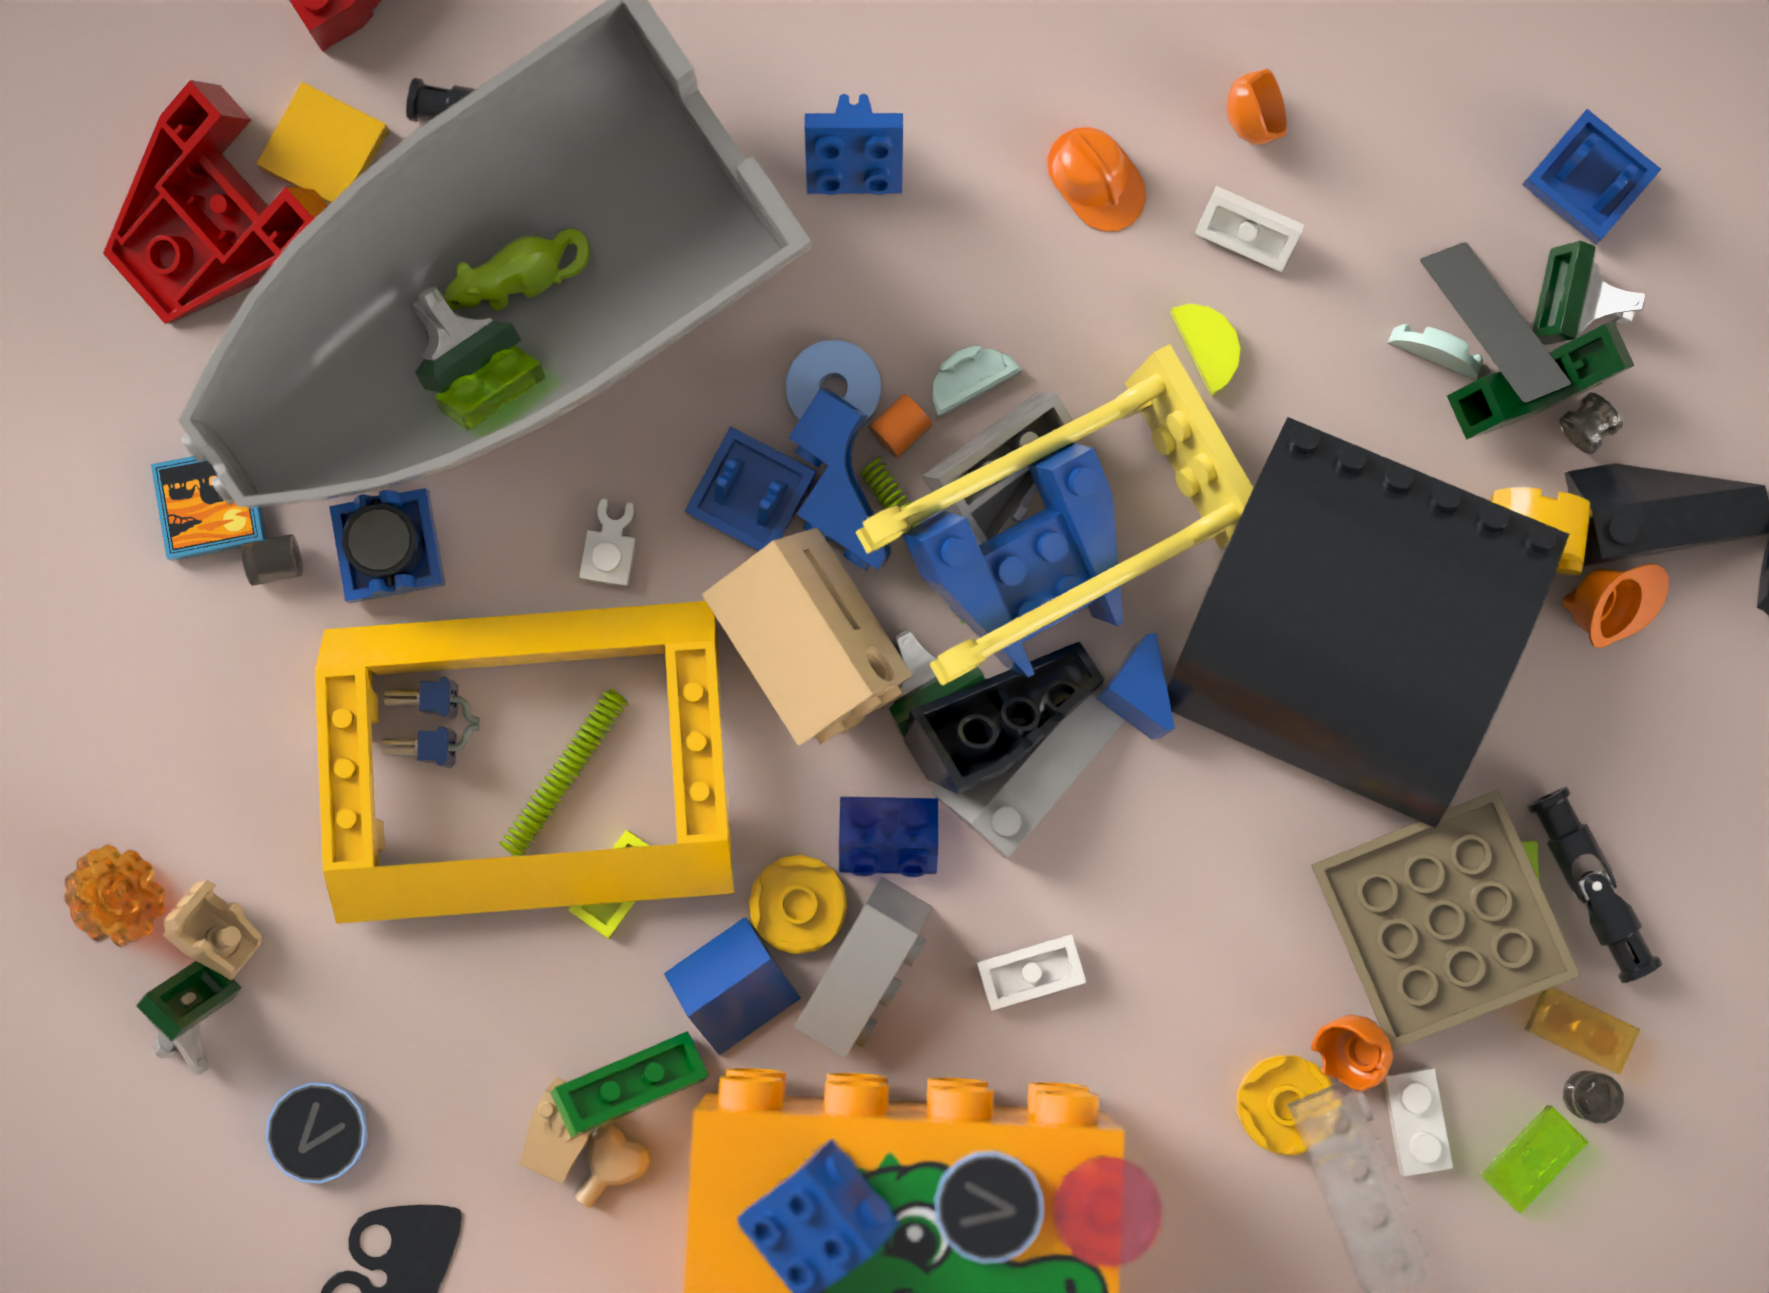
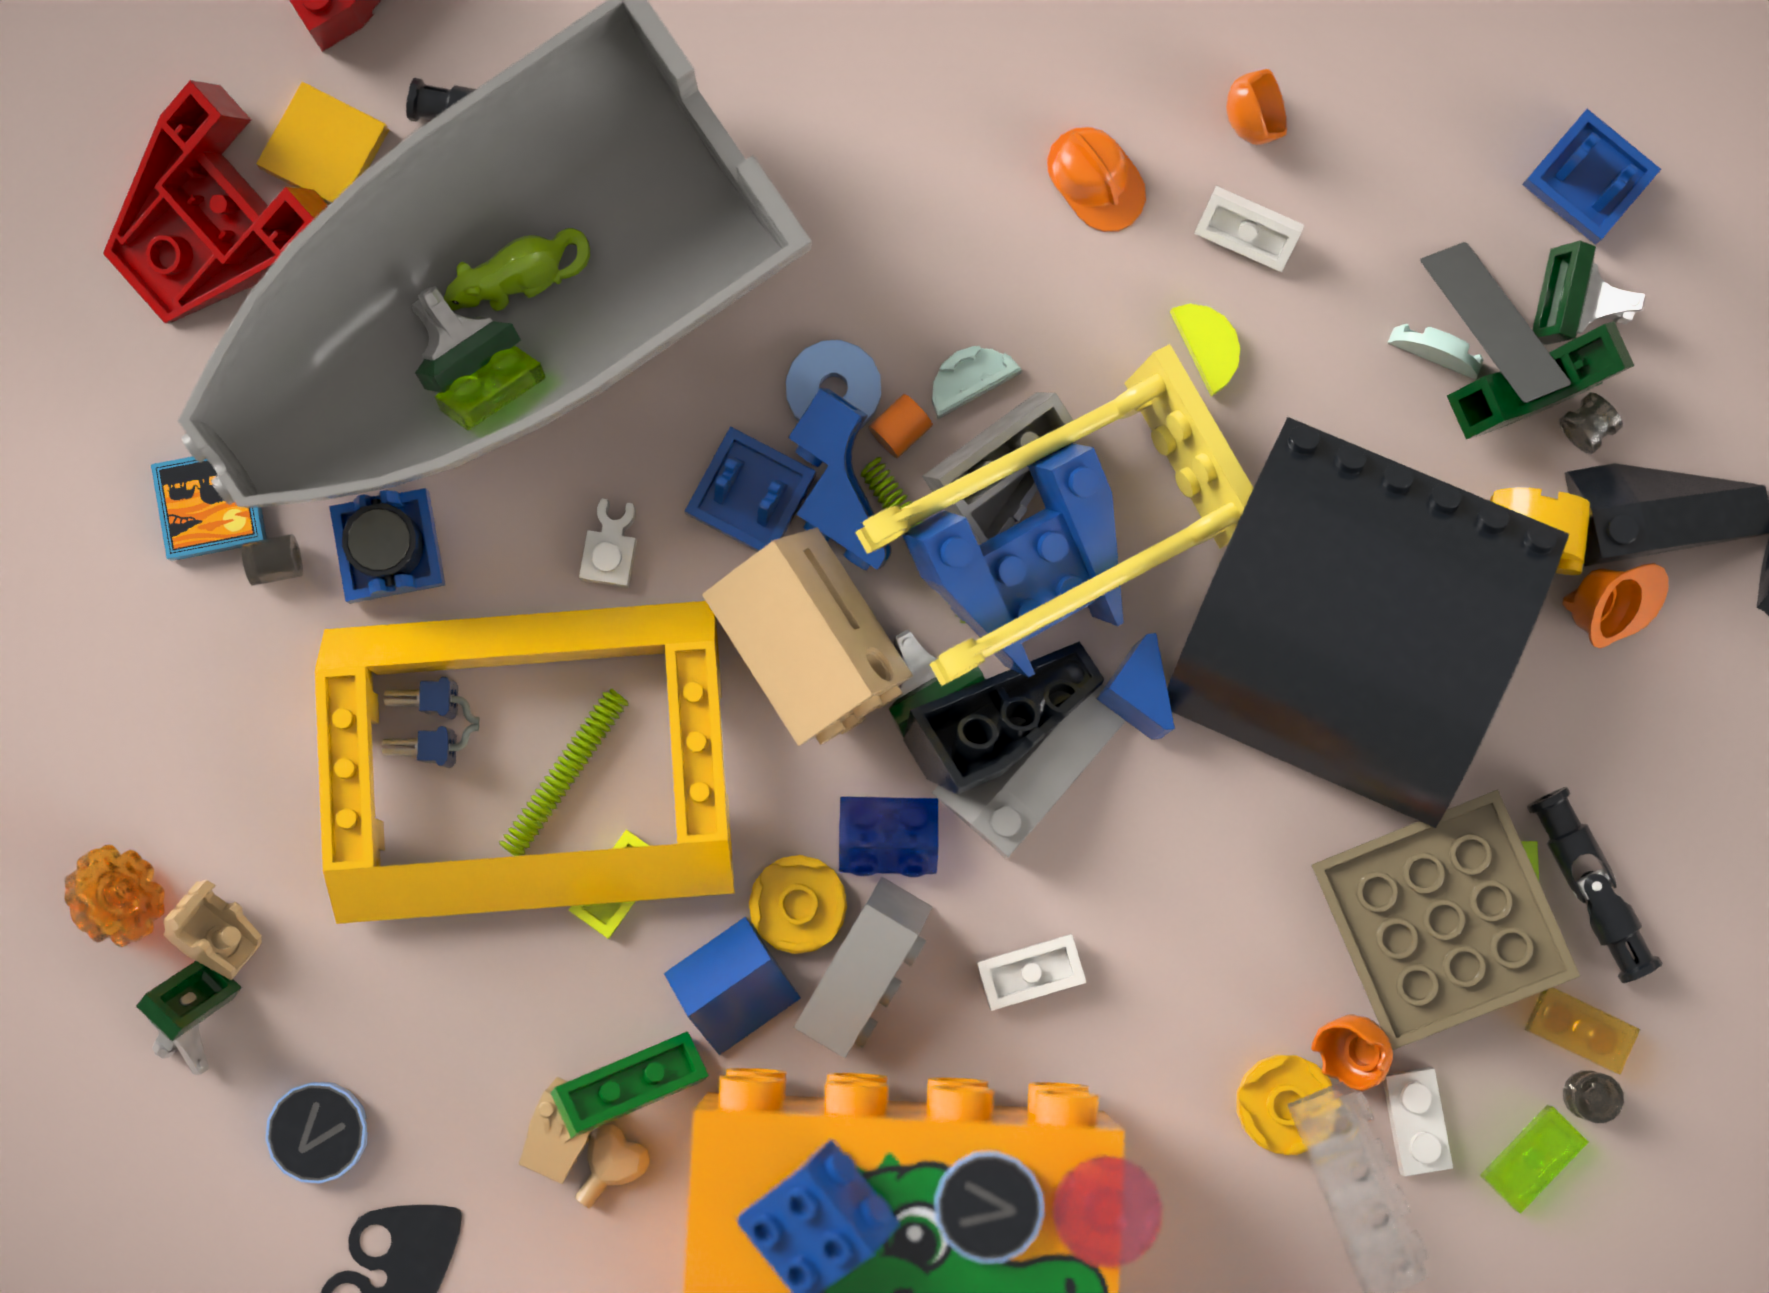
(854, 150): blue plate -> none

